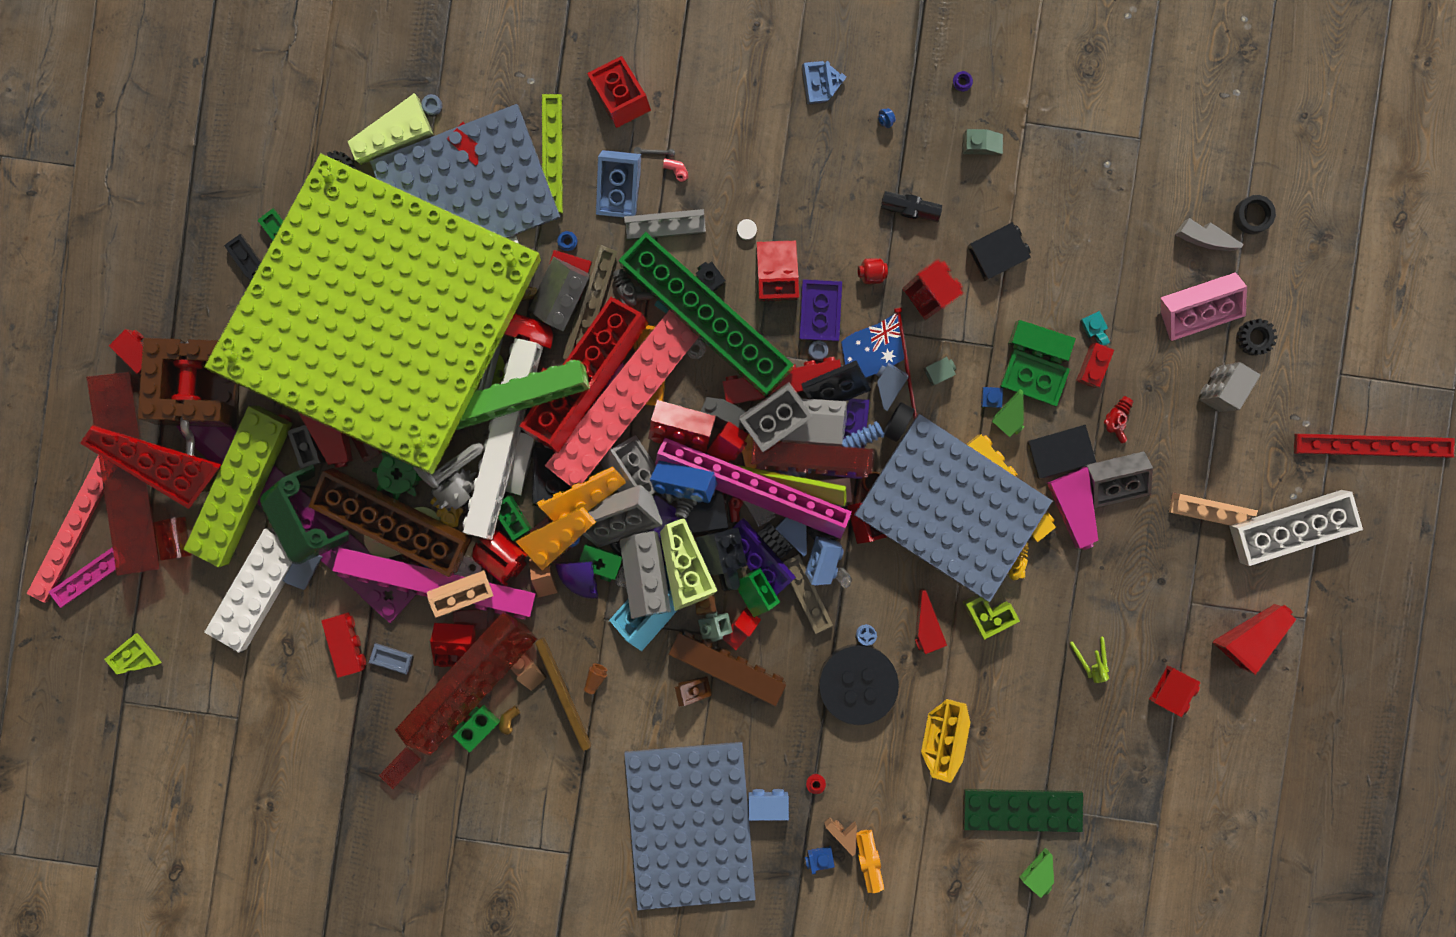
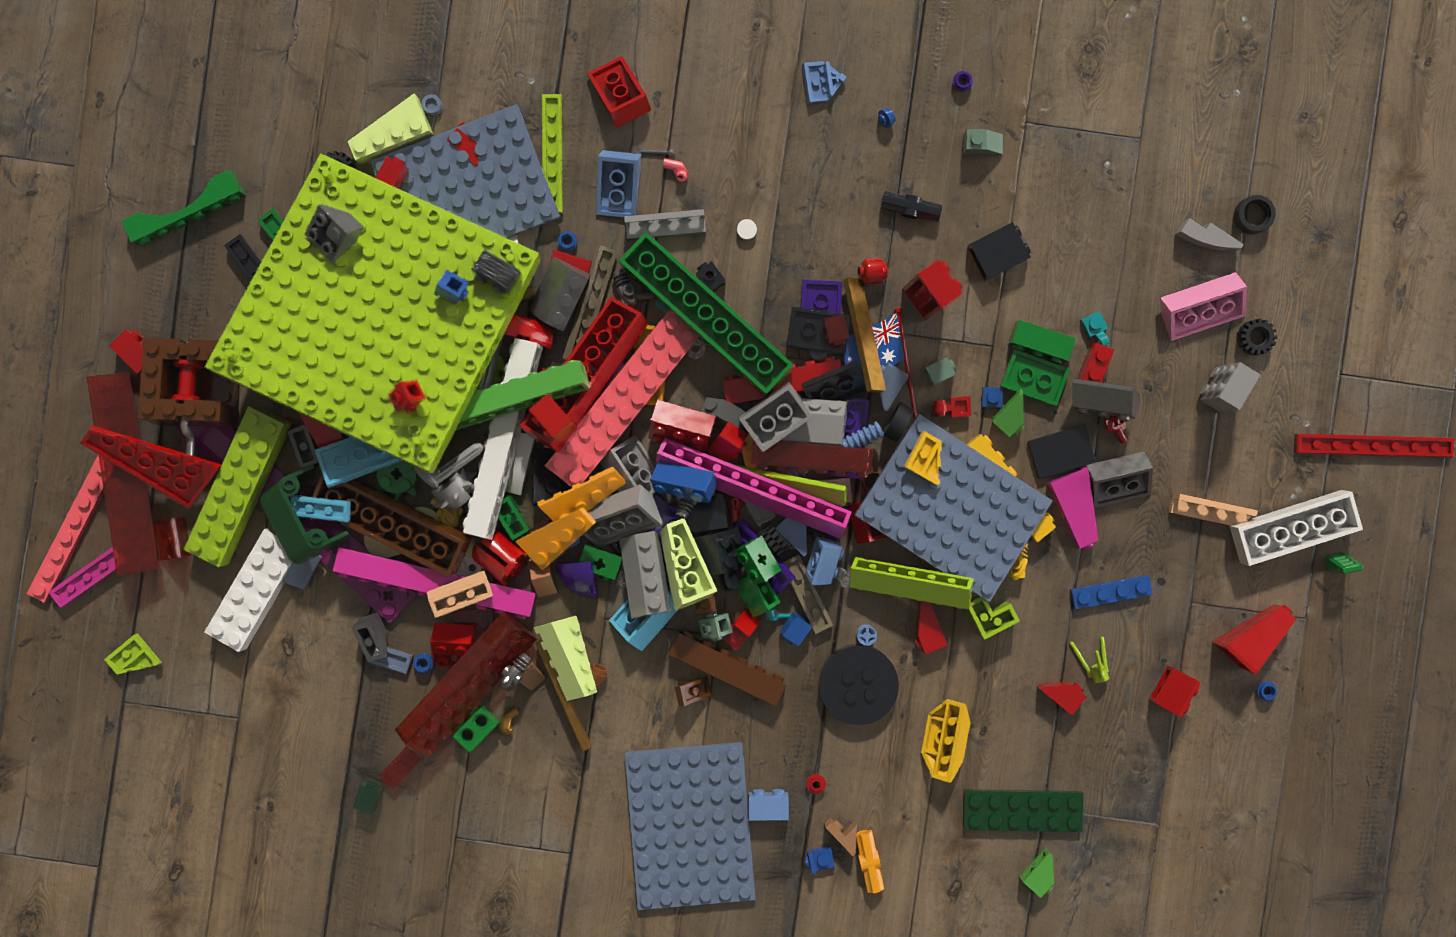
(220, 190): none -> green arch
(321, 508): none -> medium azure tile
(333, 231): none -> dark grey slope
(343, 644): red brick -> none
(350, 460): none -> medium azure tile
(368, 796): none -> clear green brick
(371, 636): none -> flat silver slope
(392, 171): none -> red brick
(406, 396): none -> red brick
(417, 663): none -> blue plate
(452, 287): none -> blue brick
(495, 272): none -> black brick
(512, 674): none -> flat silver piece
(553, 419): none -> red brick
(568, 657): none -> yellowish green wedge
(757, 560): none -> green brick
(772, 616): none -> teal hand
(777, 271): slope -> none
(795, 629): none -> blue brick
(808, 331): none -> black tile
(836, 330): none -> clear red brick
(864, 335): none -> pearl gold tile
(911, 583): none -> lime brick
(925, 458): none -> yellow wing
(958, 407): none -> red plate
(1064, 694): none -> red slope
(1105, 399): none -> flat silver slope
(1111, 592): none -> blue plate
(1272, 691): none -> blue plate
(1342, 563): none -> green slope

